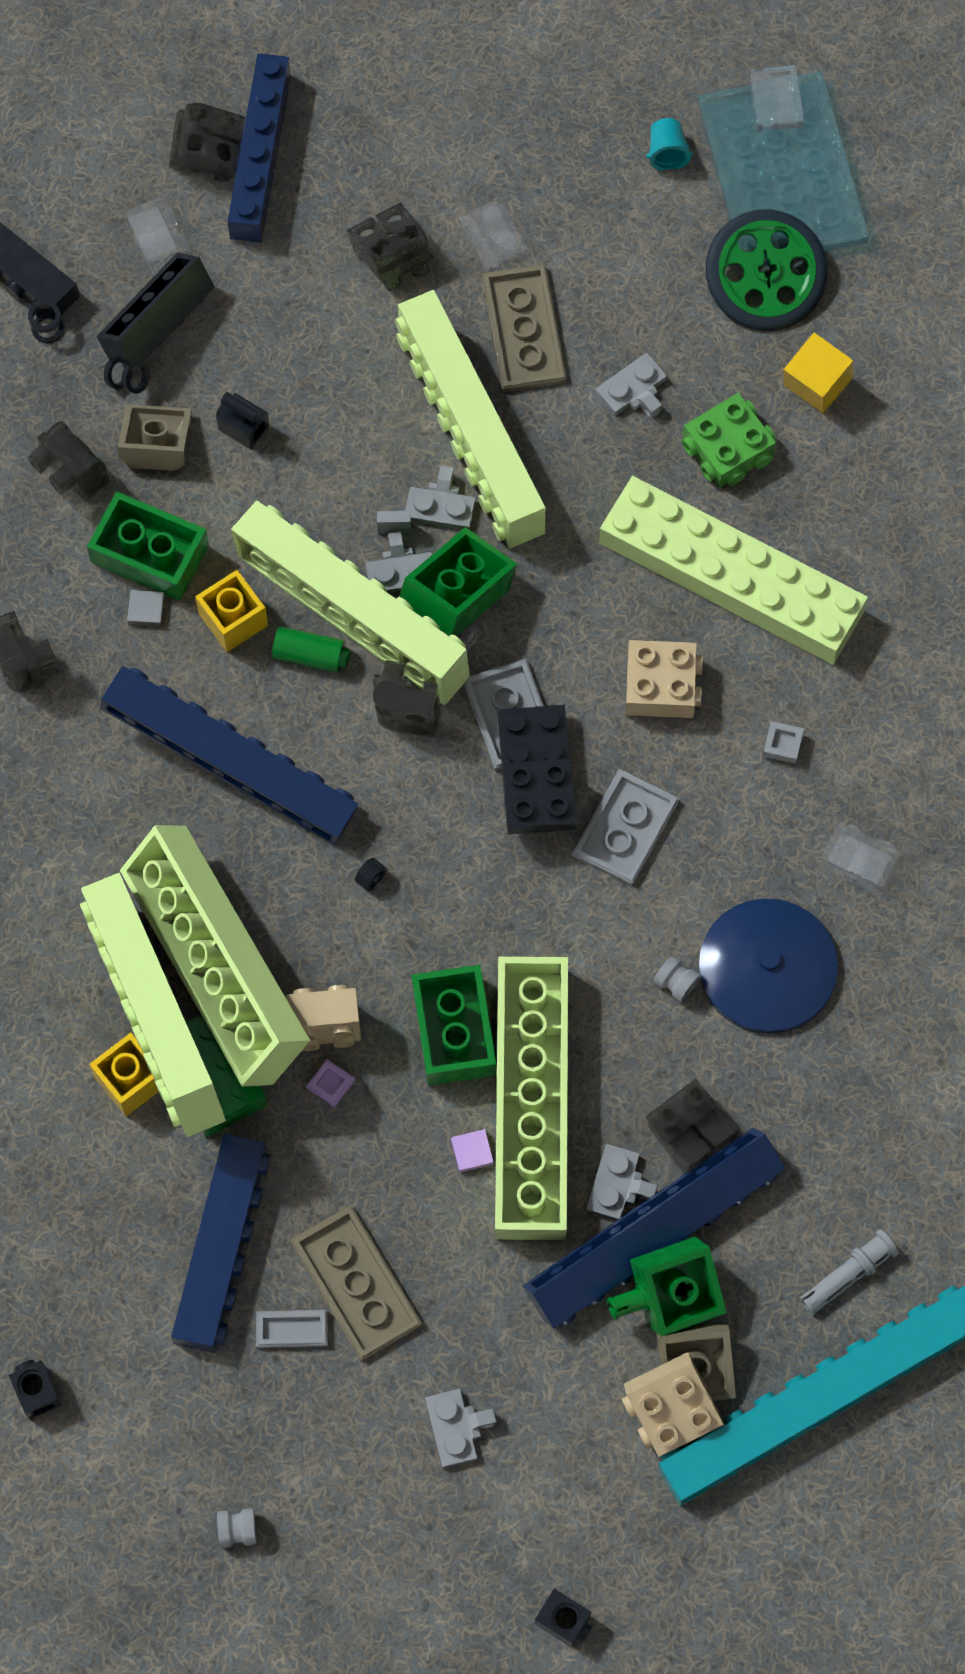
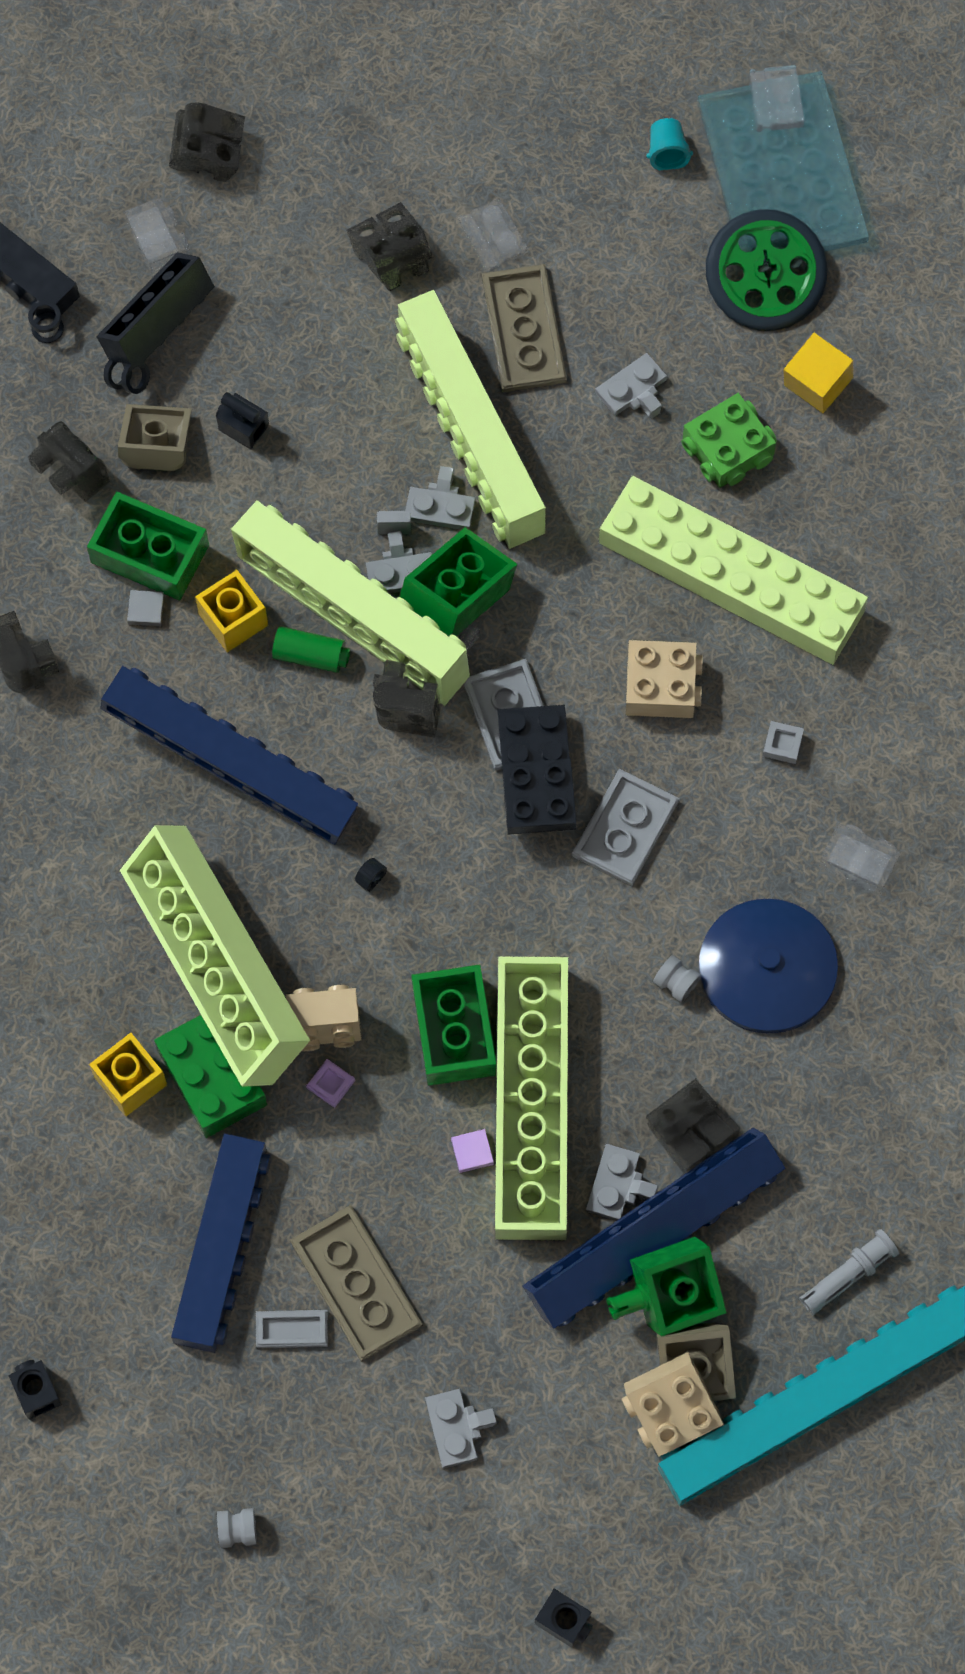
(150, 1006): yellowish green brick -> none
(259, 148): dark blue brick -> none

